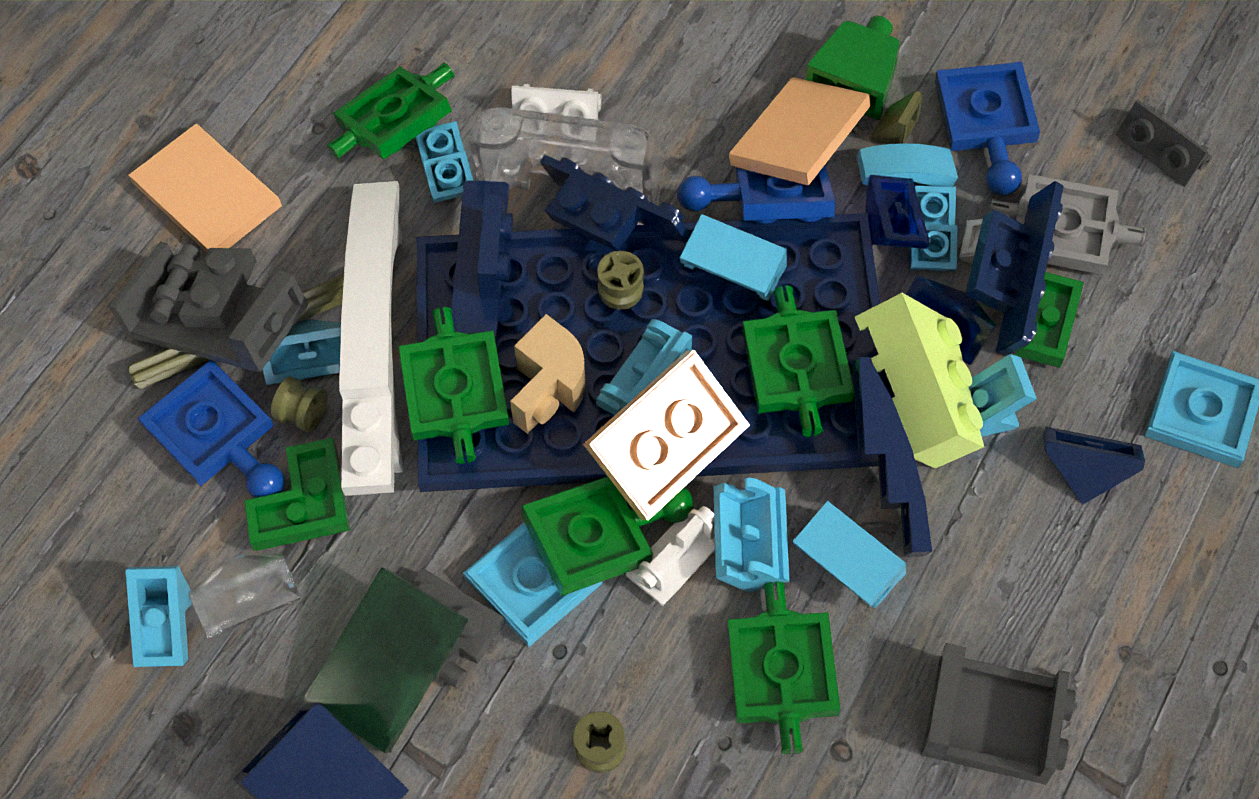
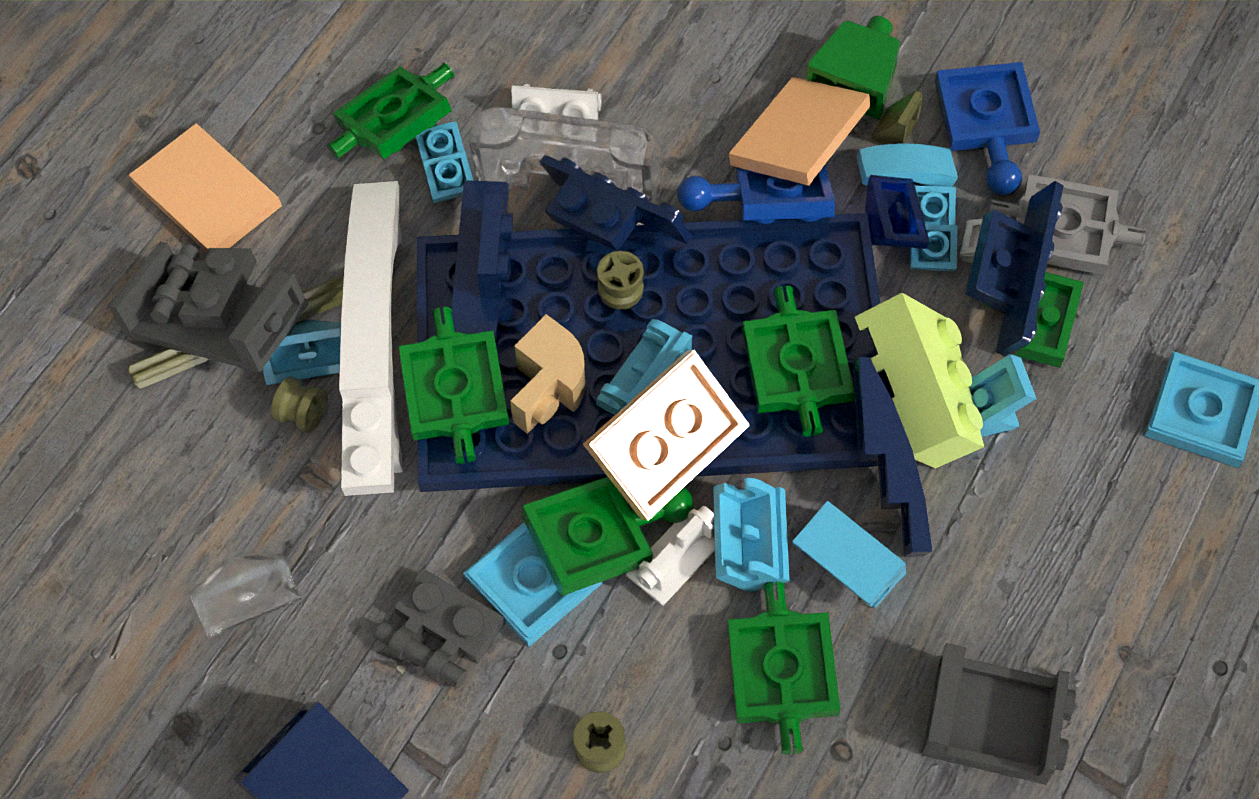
(157, 615): medium azure slope -> none
(210, 425): blue plate -> none
(307, 511): green plate -> none
(386, 659): clear green tile -> none
(735, 256): medium azure hinge -> none
(963, 310): clear blue slope -> none
(1092, 462): dark blue slope -> none
(1163, 143): dark grey hinge -> none

